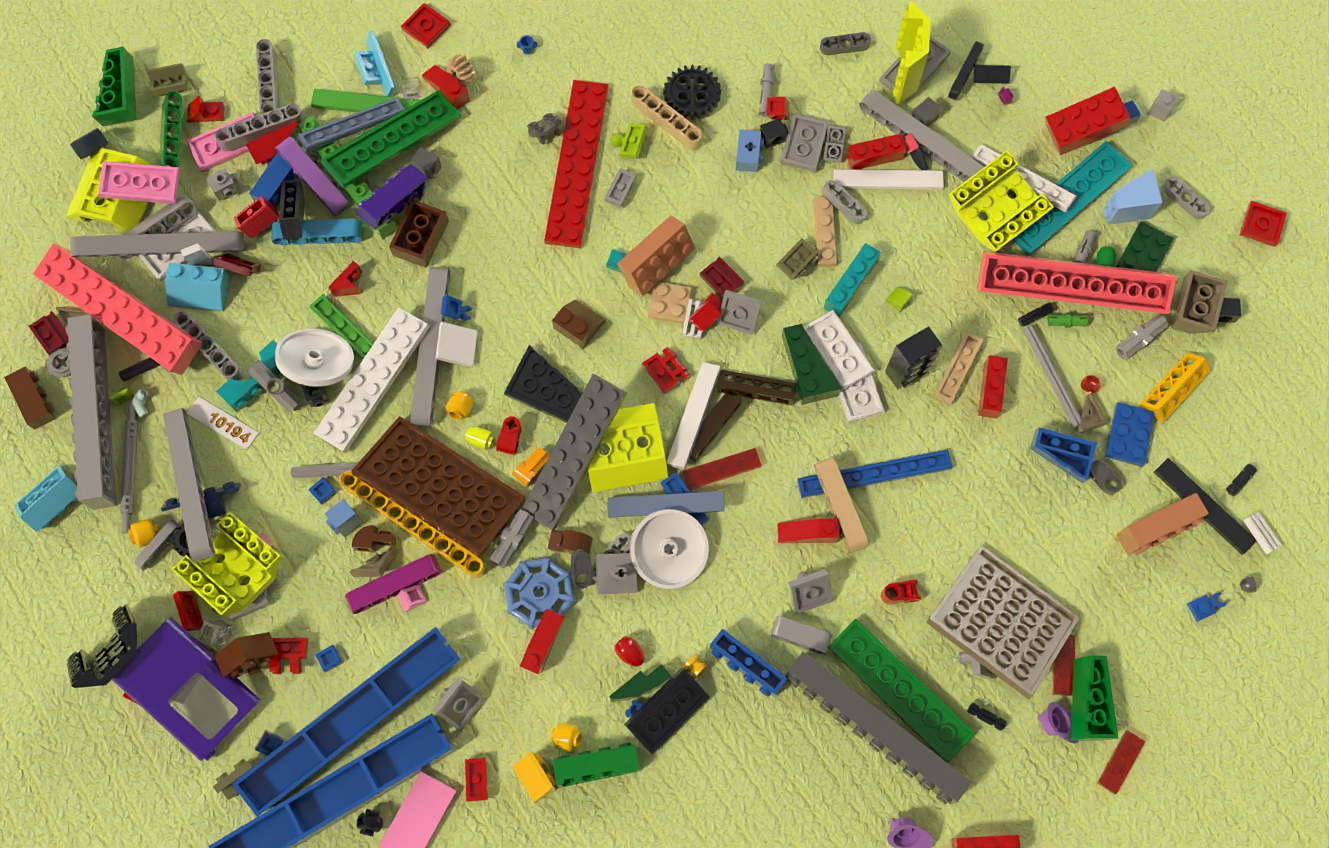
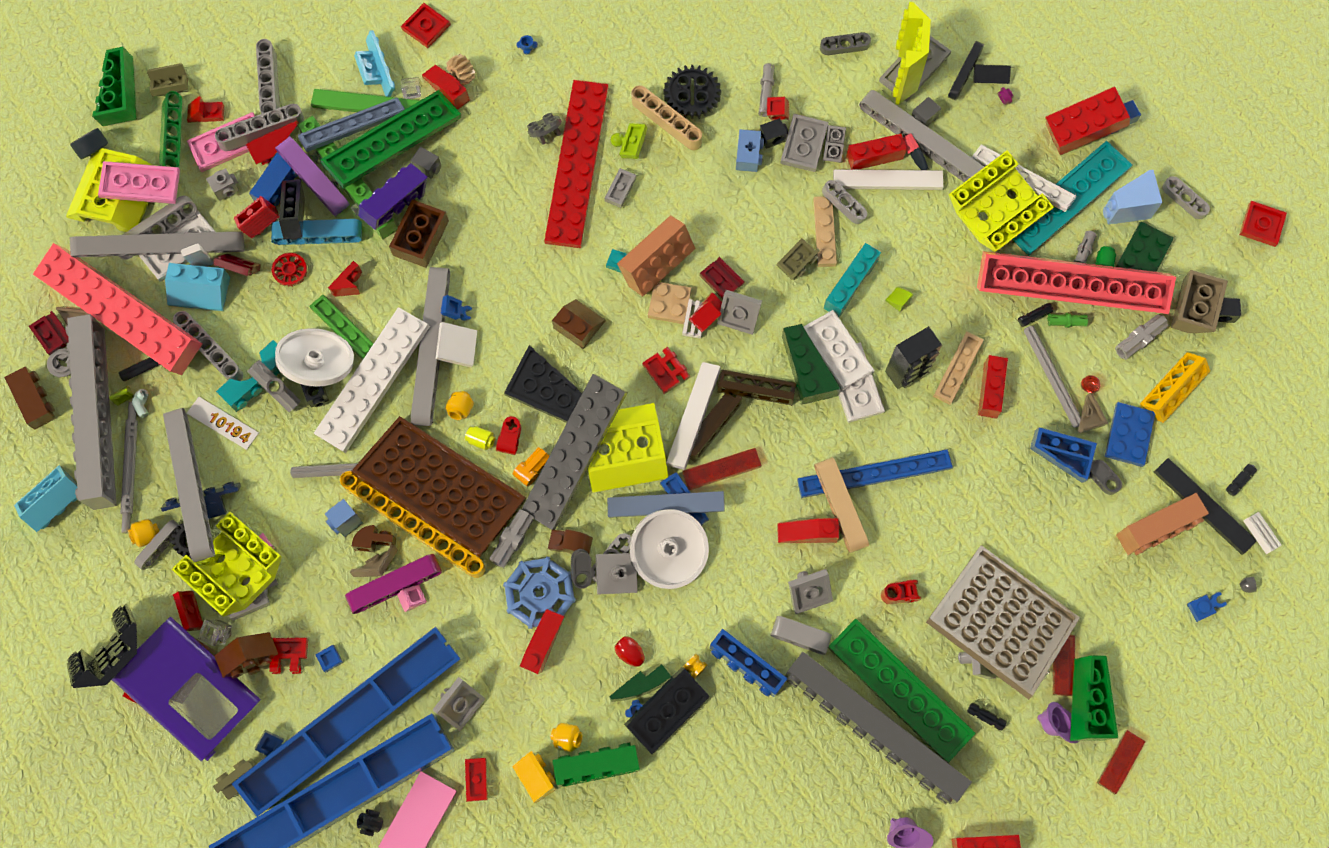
(289, 269): none -> red wheel
(322, 490): blue tile -> none
(1162, 105): light grey brick -> none

